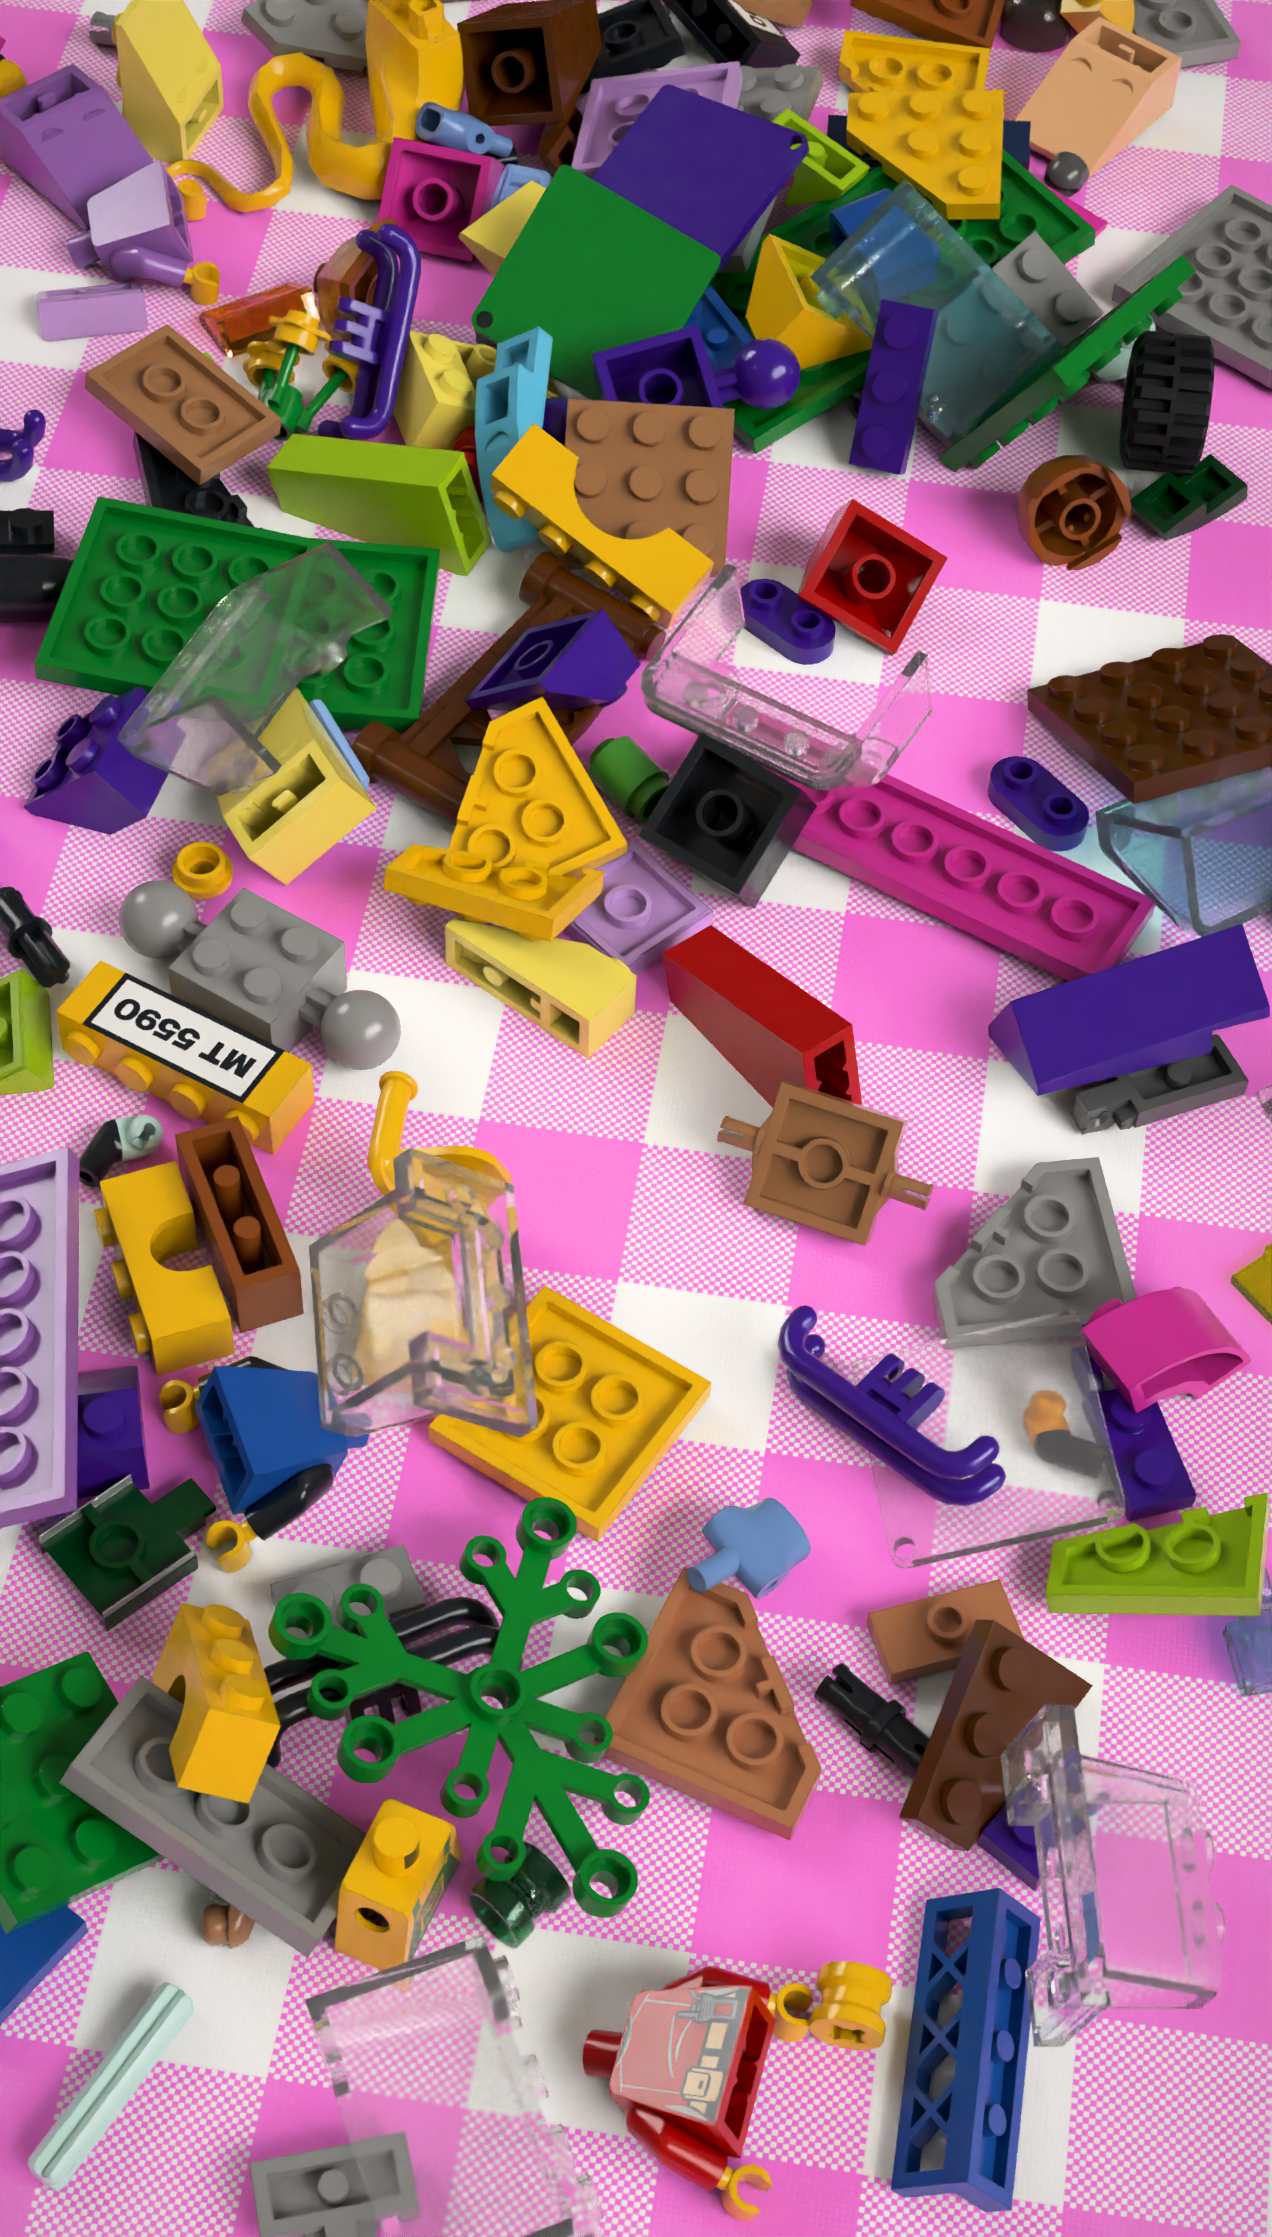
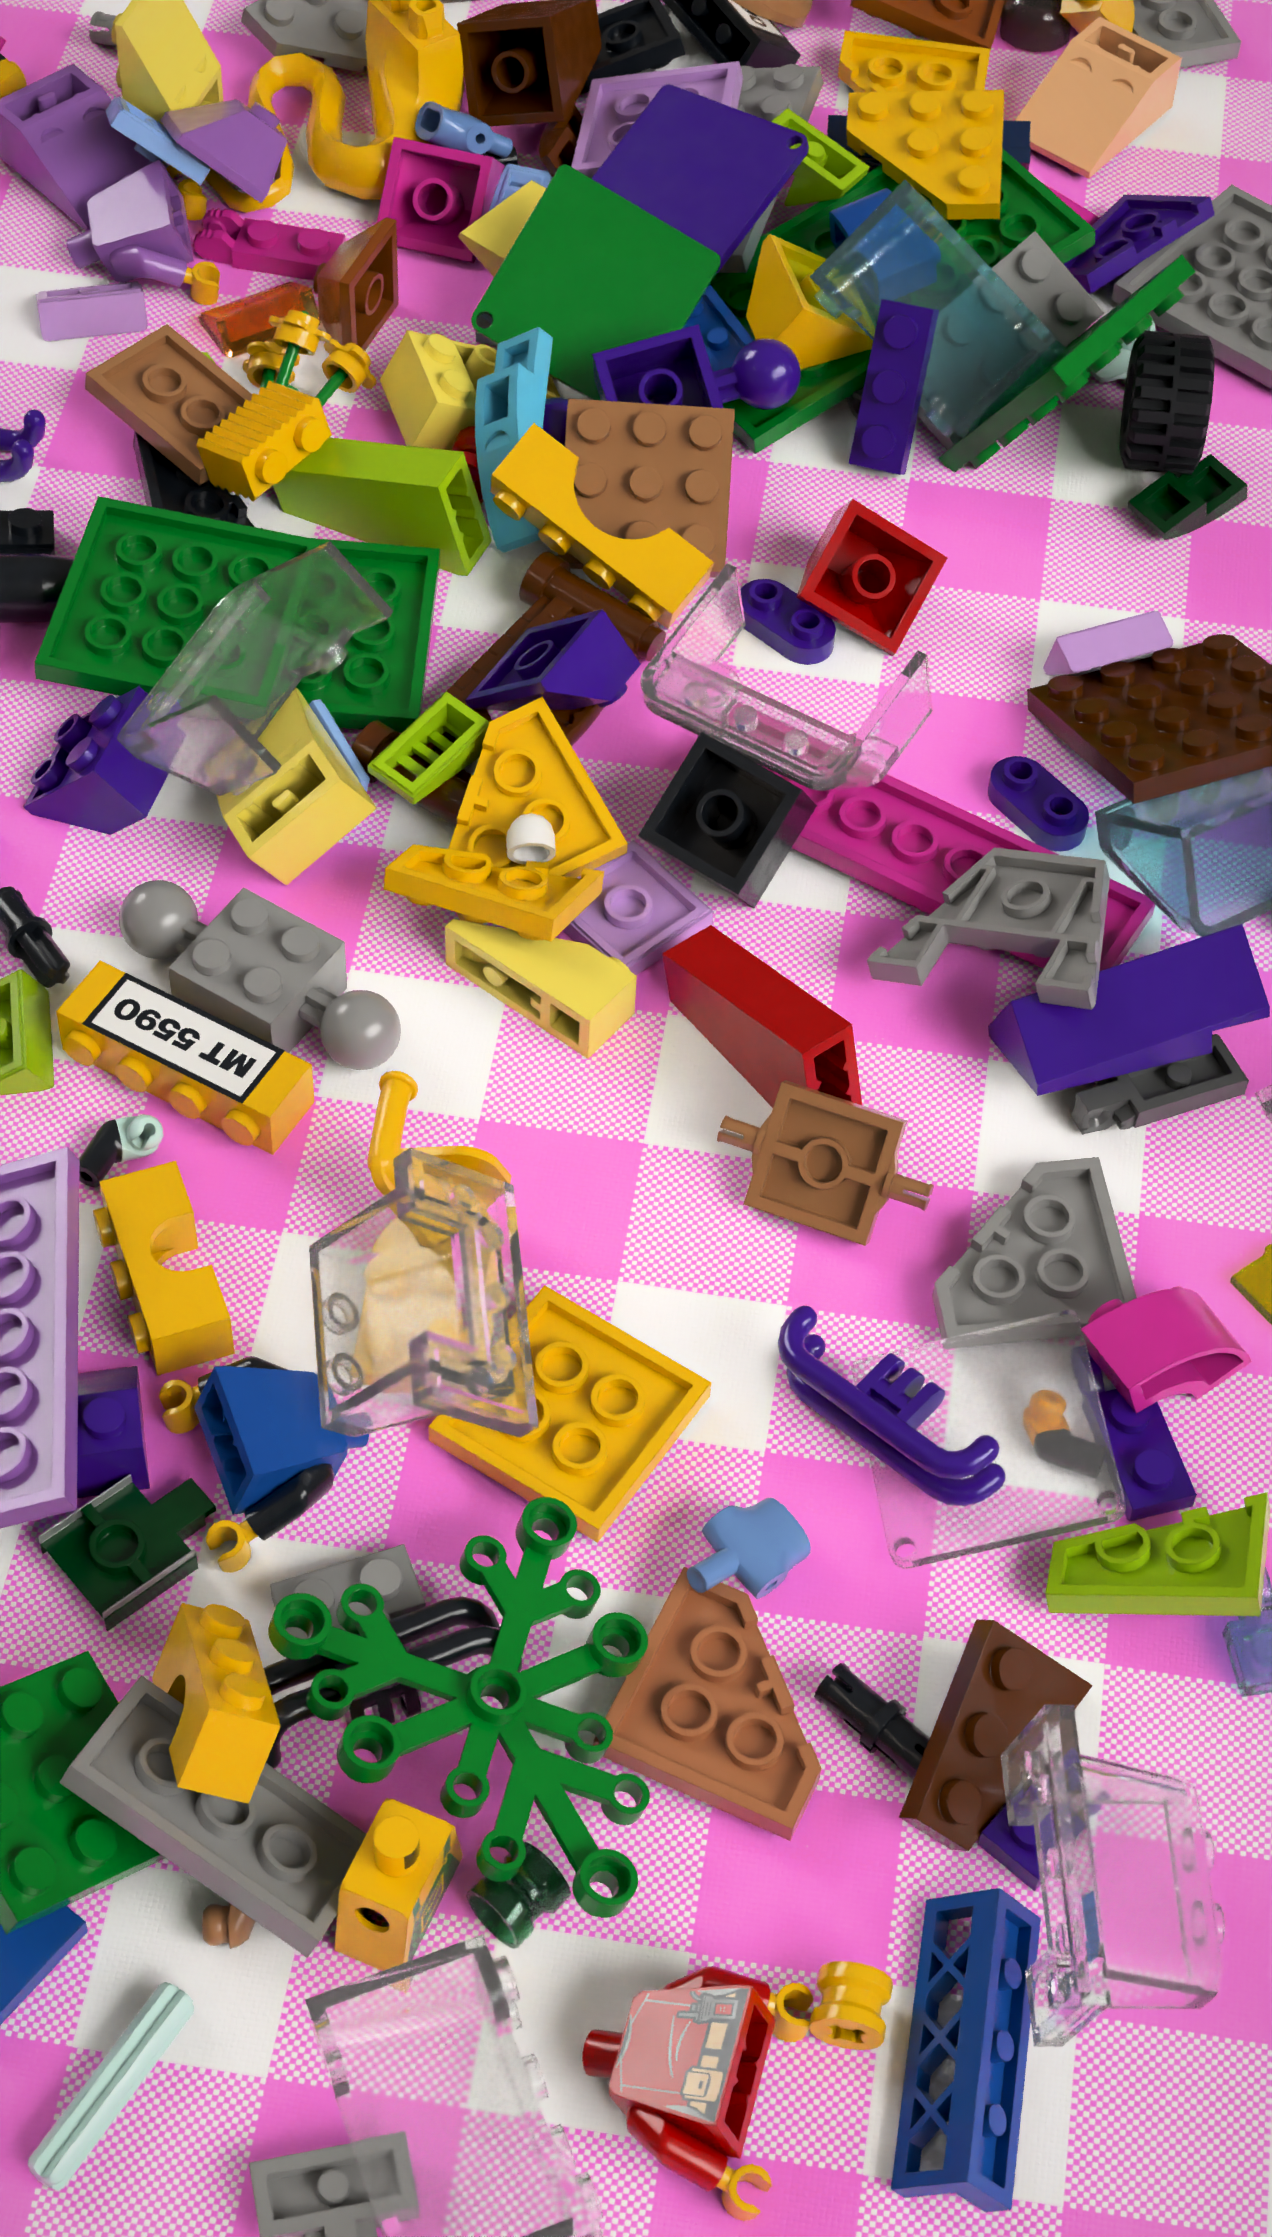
(153, 139): none -> light blue plate
(202, 870): yellow plate -> none
(232, 141): none -> medium lavender slope
(239, 1224): dark orange brick -> none
(263, 440): none -> yellow brick
(264, 244): none -> dark pink hinge
(377, 334): dark purple piece -> none
(443, 715): none -> lime slope
(530, 839): none -> white hinge
(628, 776): bright green brick -> none
(934, 1631): nougat plate -> none
(1017, 905): none -> light grey wing
(1066, 173): dark grey hinge -> none
(1072, 511): dark orange cylinder -> none
(1108, 644): none -> lavender slope
(1133, 232): none -> dark purple wing

